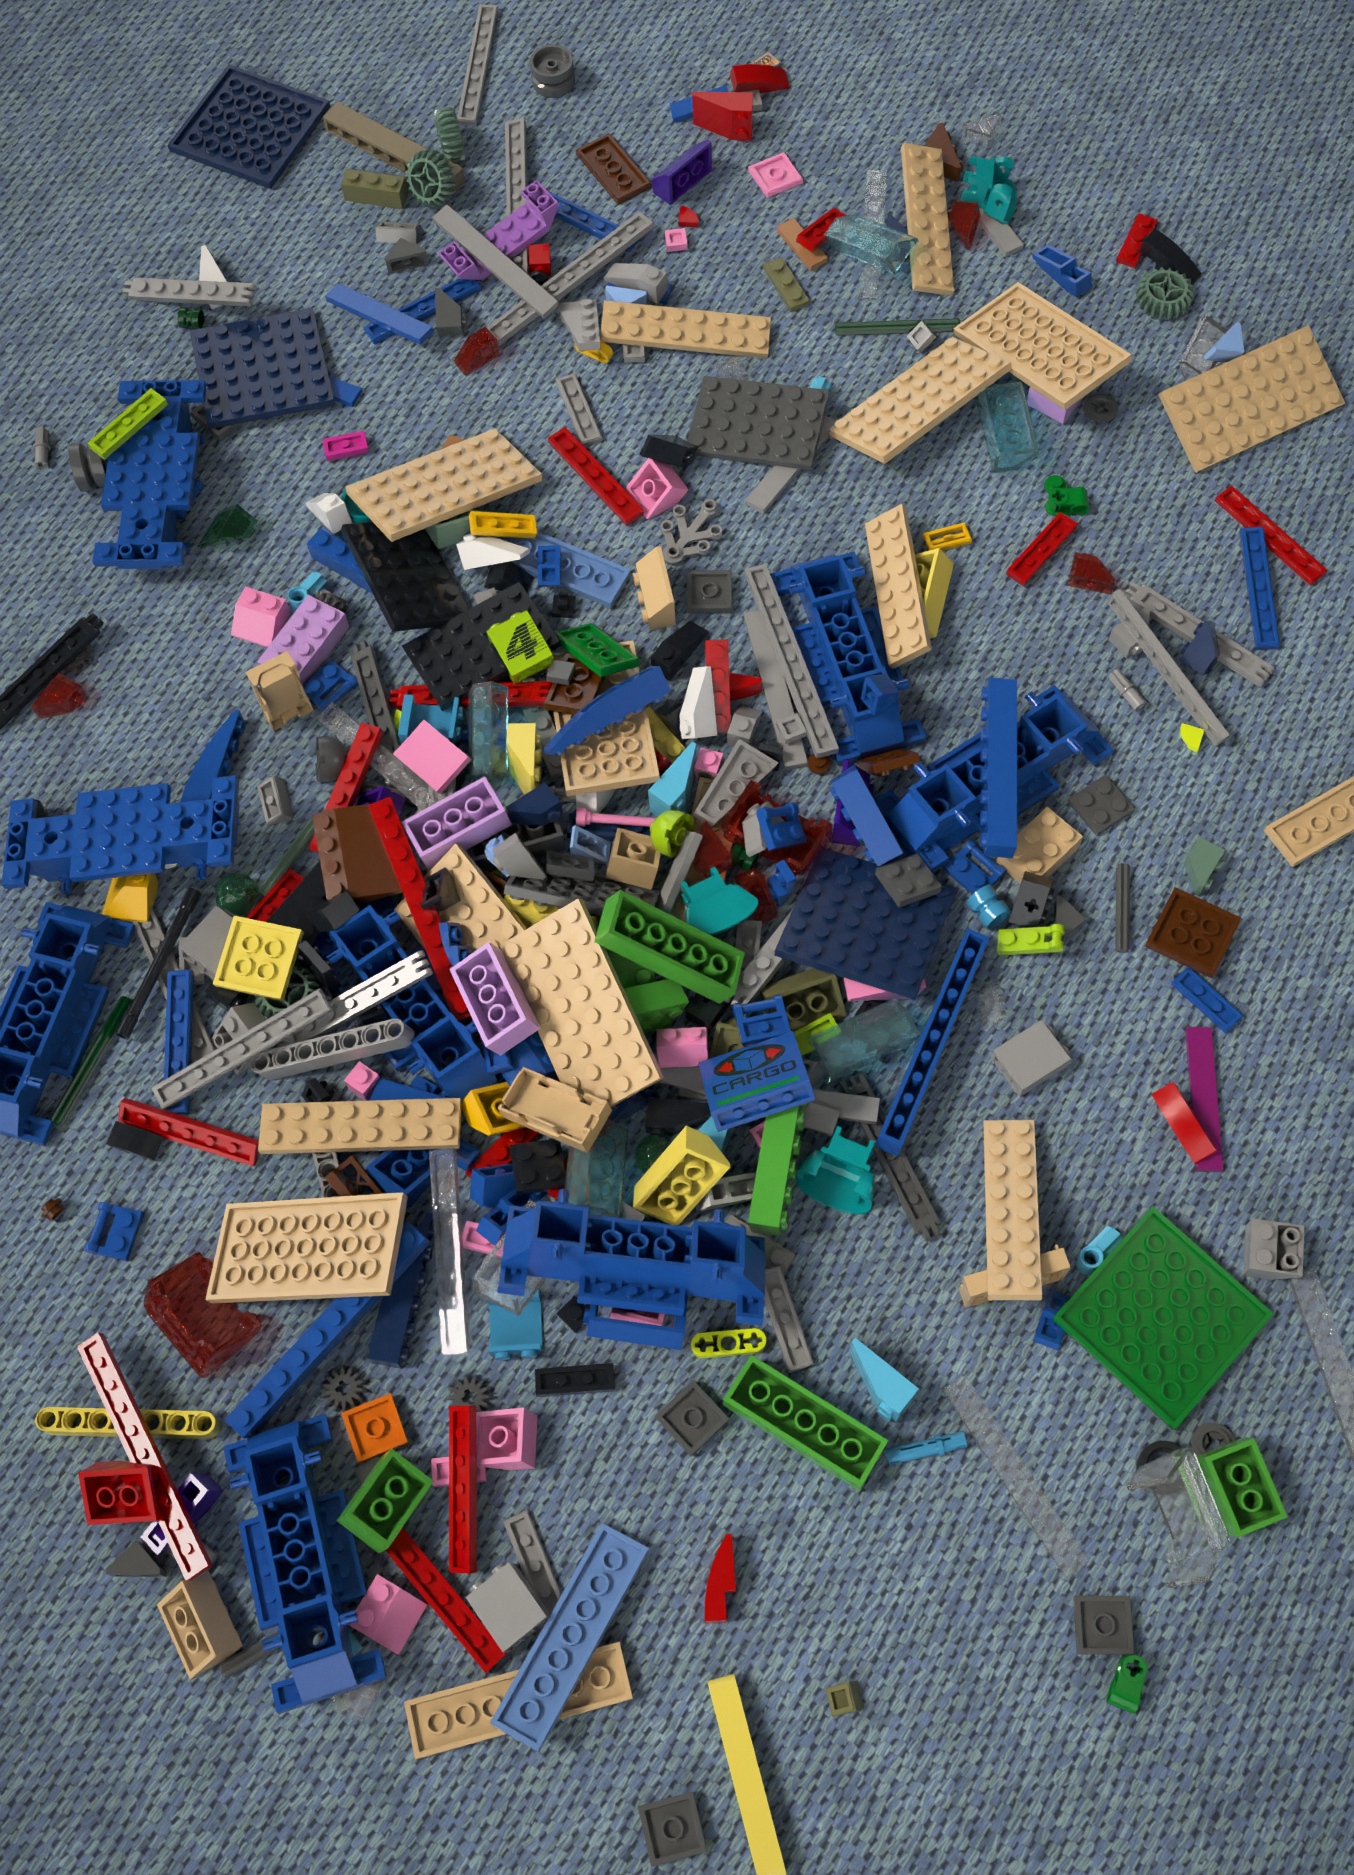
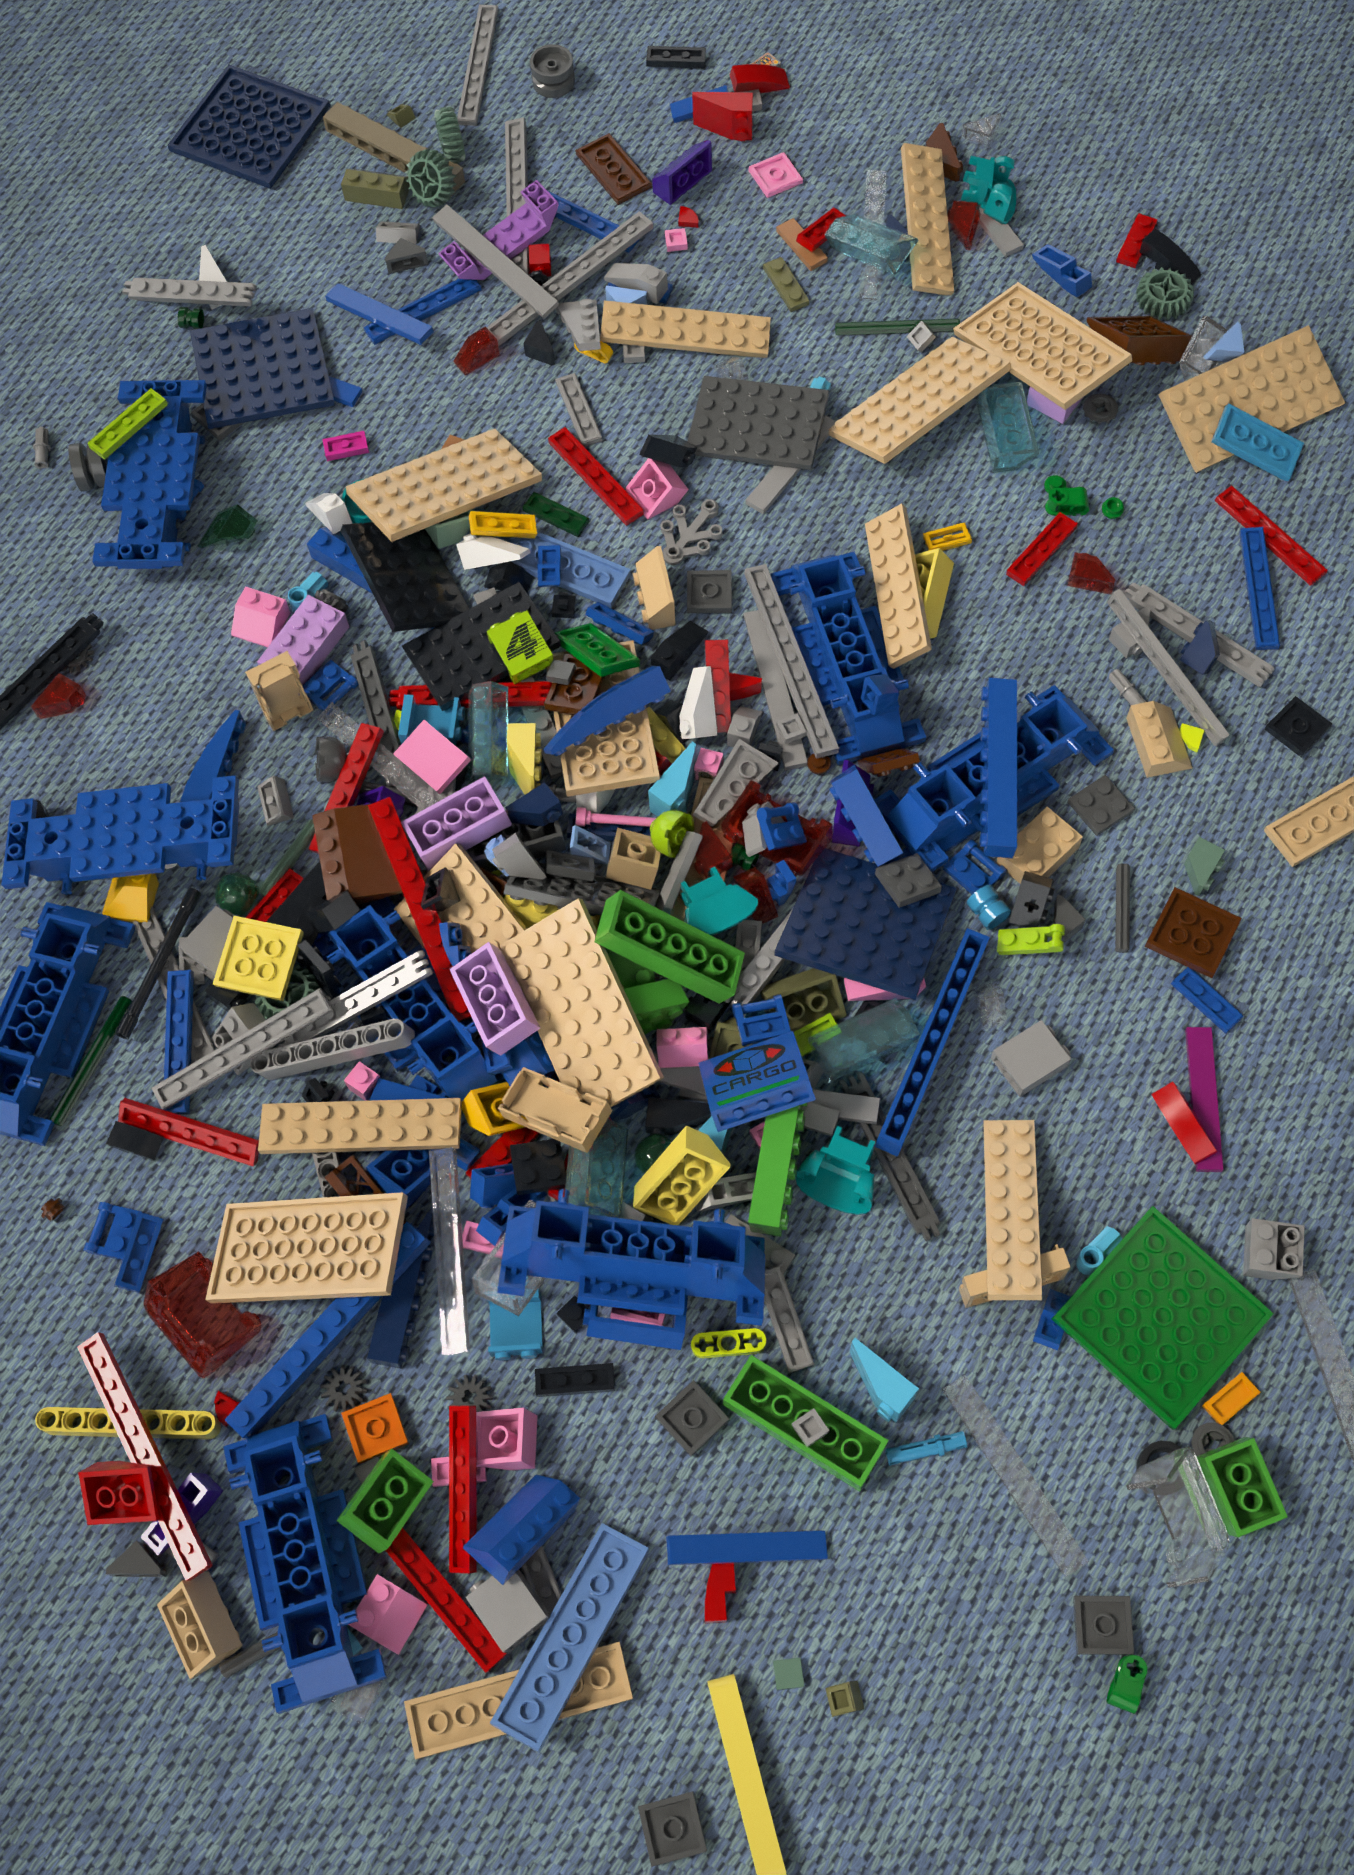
(138, 1252): none -> blue plate
(224, 1406): none -> red tile
(401, 115): none -> olive slope
(448, 315): dark grey slope -> none
(522, 1526): none -> blue slope
(538, 345): none -> black slope
(556, 514): none -> dark green tile
(619, 623): none -> blue plate
(676, 57): none -> black plate
(746, 1547): none -> blue tile
(788, 1673): none -> sand green tile
(810, 1427): none -> light grey plate
(1112, 508): none -> green plate
(1143, 338): none -> reddish brown slope
(1157, 739): none -> tan slope
(1231, 1399): none -> light orange tile
(1257, 442): none -> dark azure tile
(1298, 726): none -> black plate

